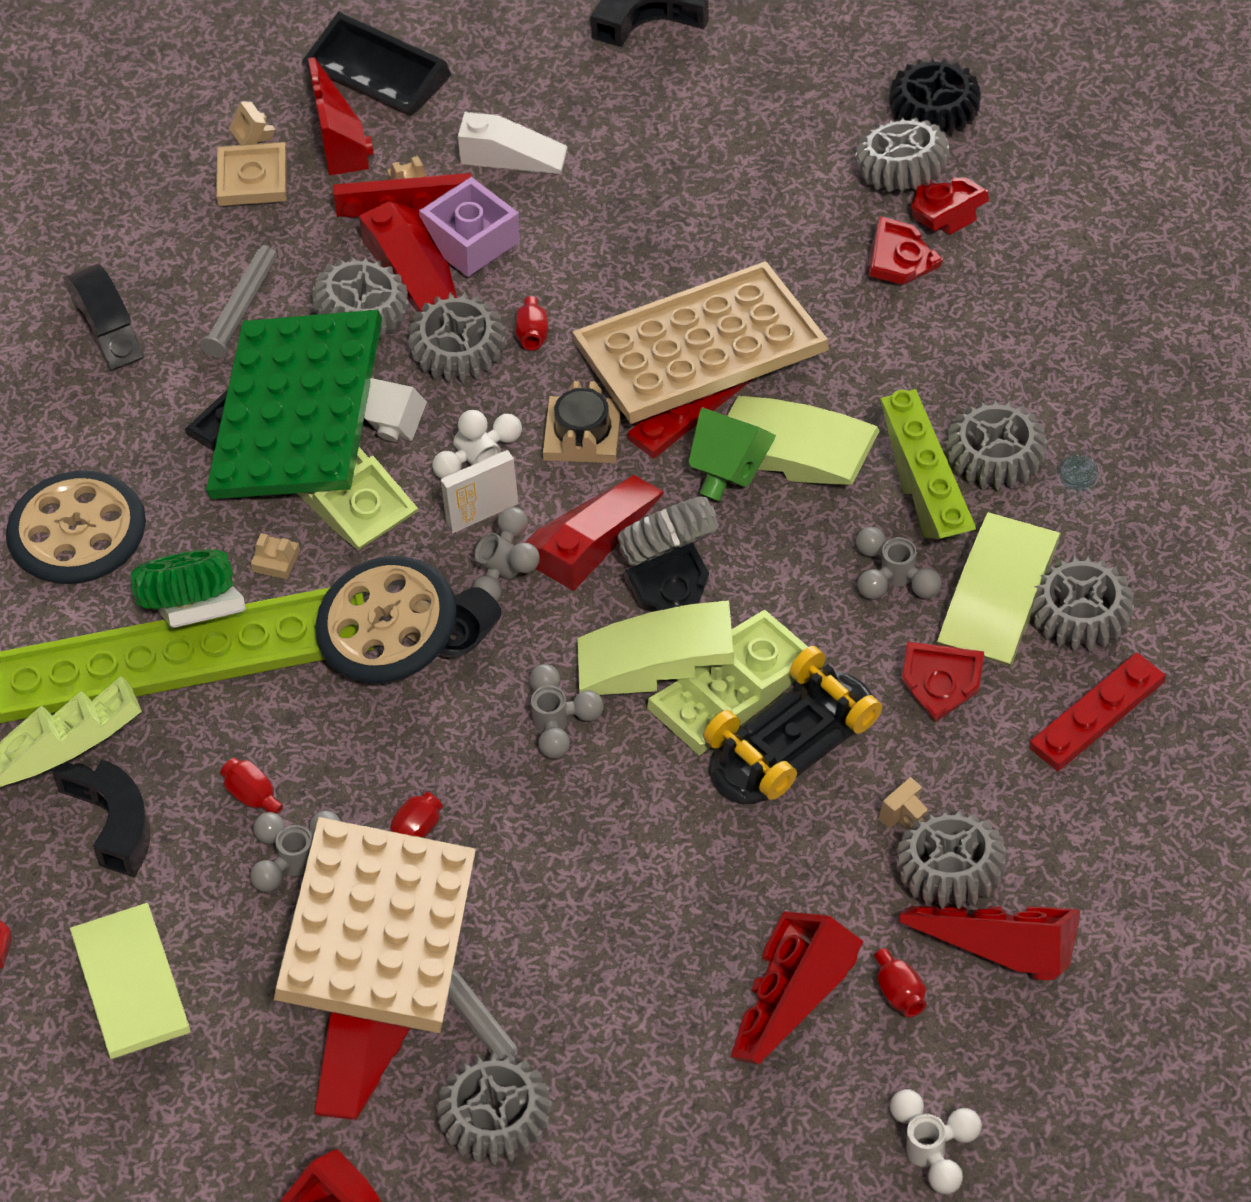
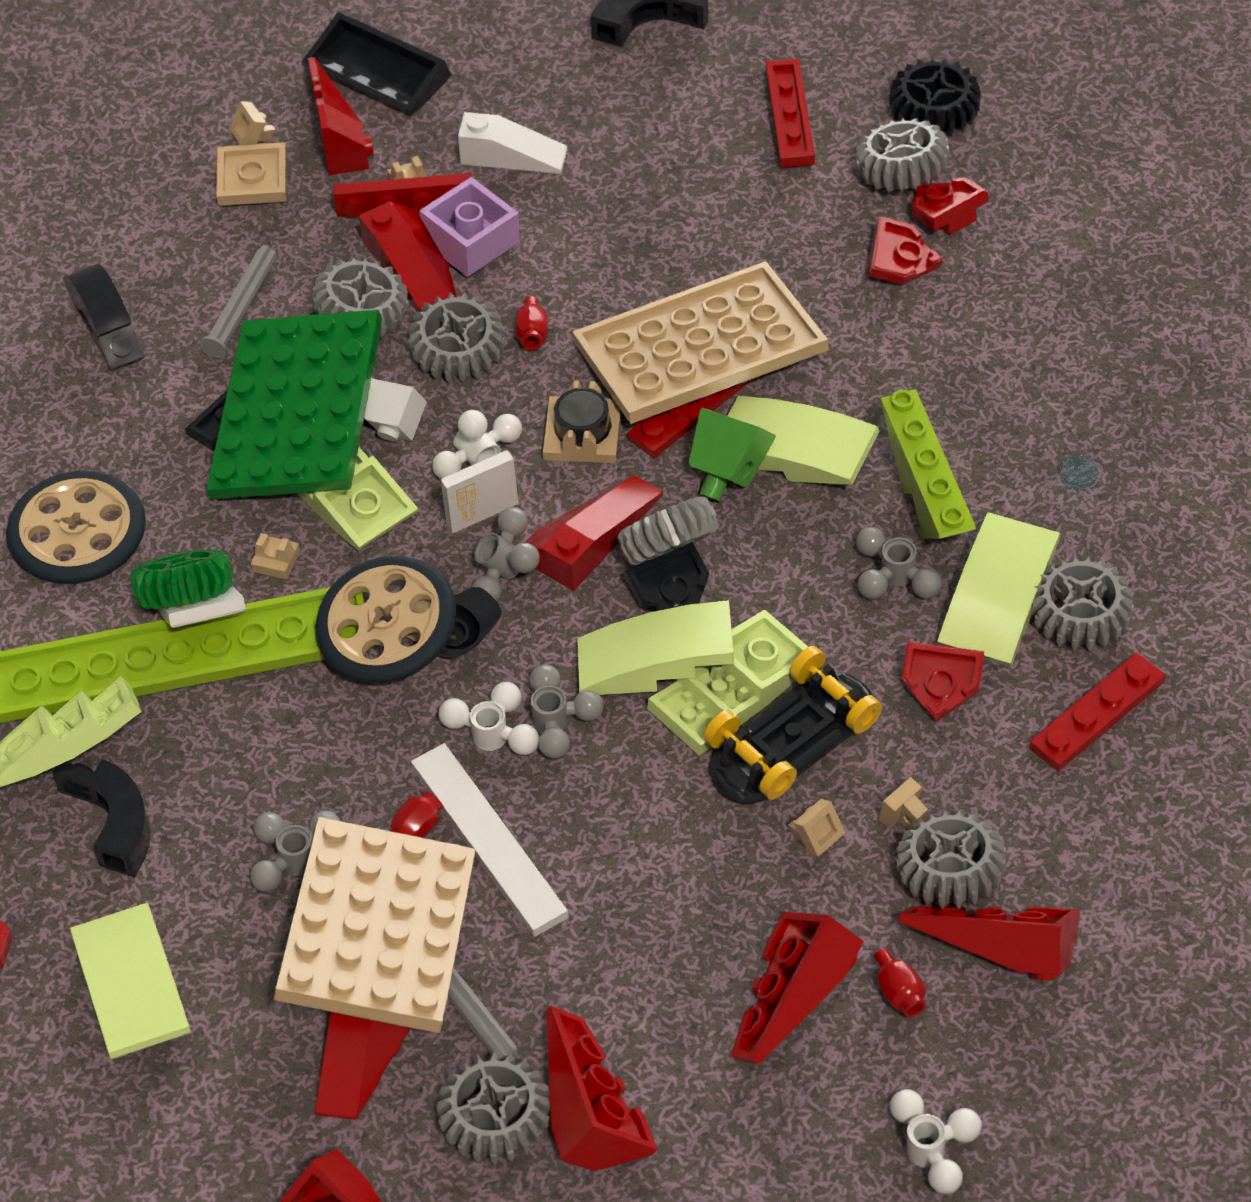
(249, 785): red plant -> none
(491, 839): none -> white tile
(504, 699): none -> white piece
(586, 1105): none -> red wedge
(790, 113): none -> red plate
(818, 827): none -> tan tile
(999, 454): light grey gear -> none

